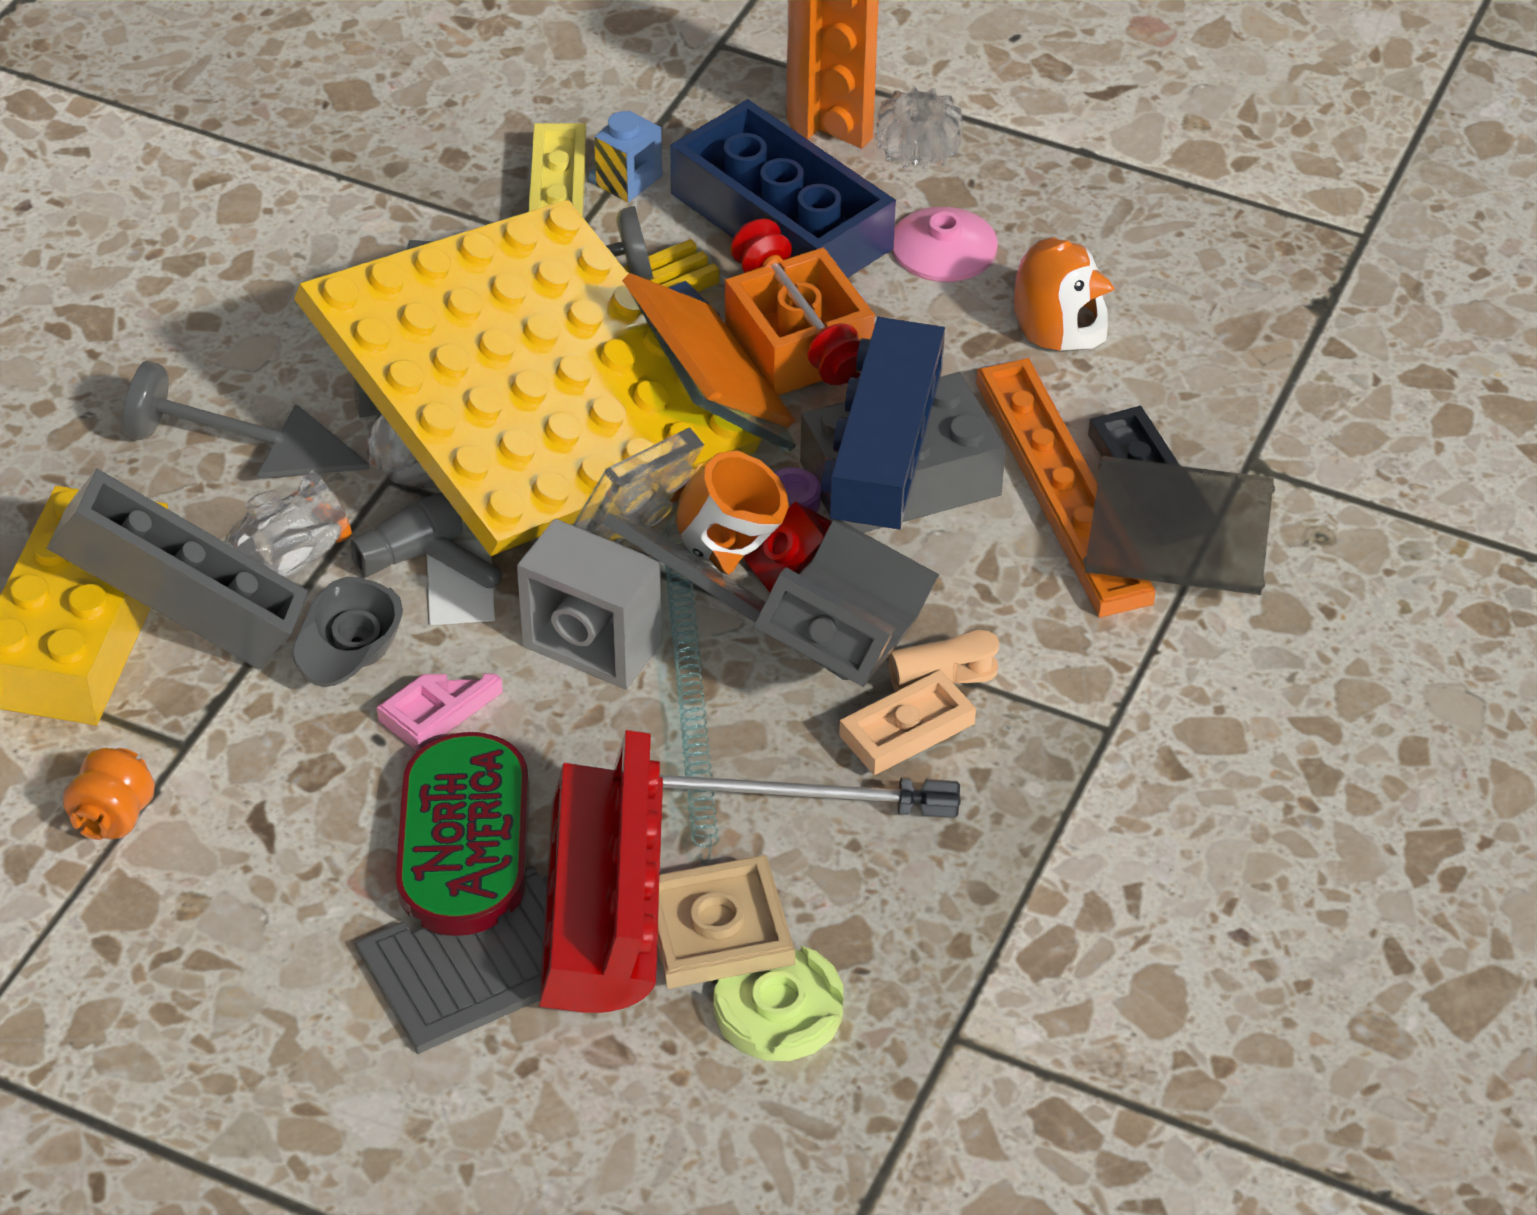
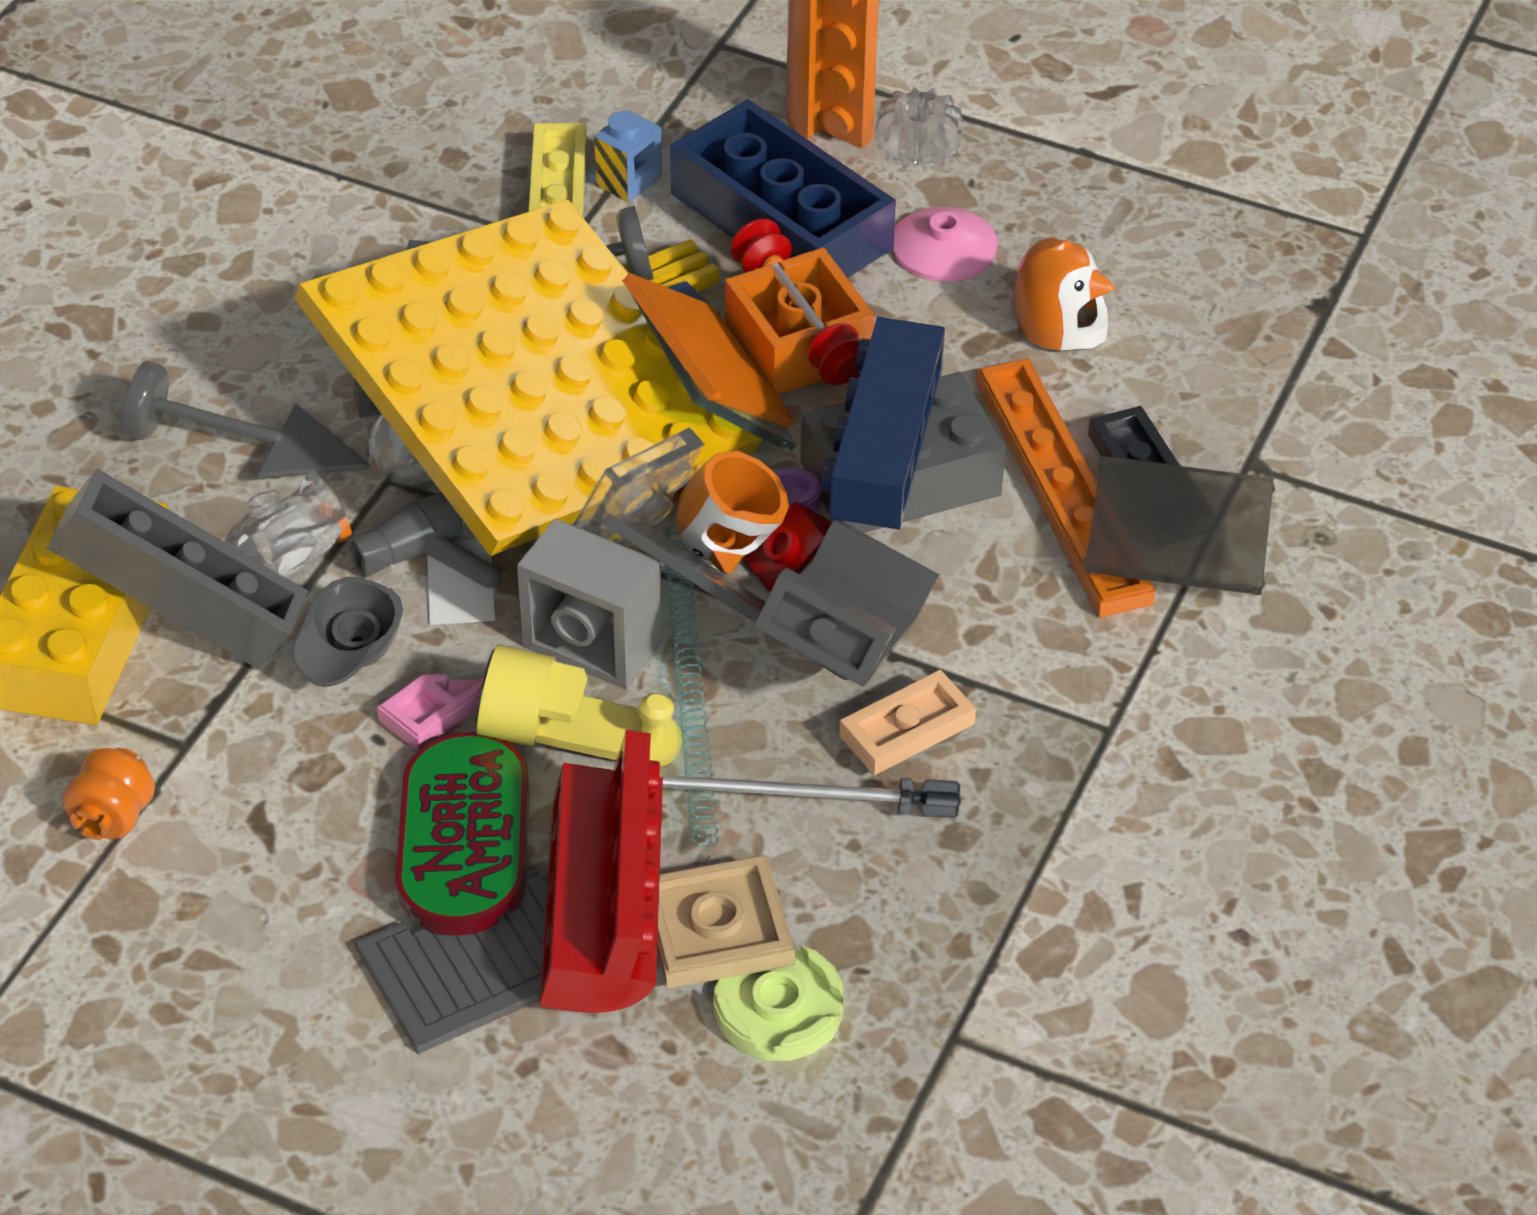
(543, 702): none -> light yellow piece
(960, 658): light nougat bar -> none

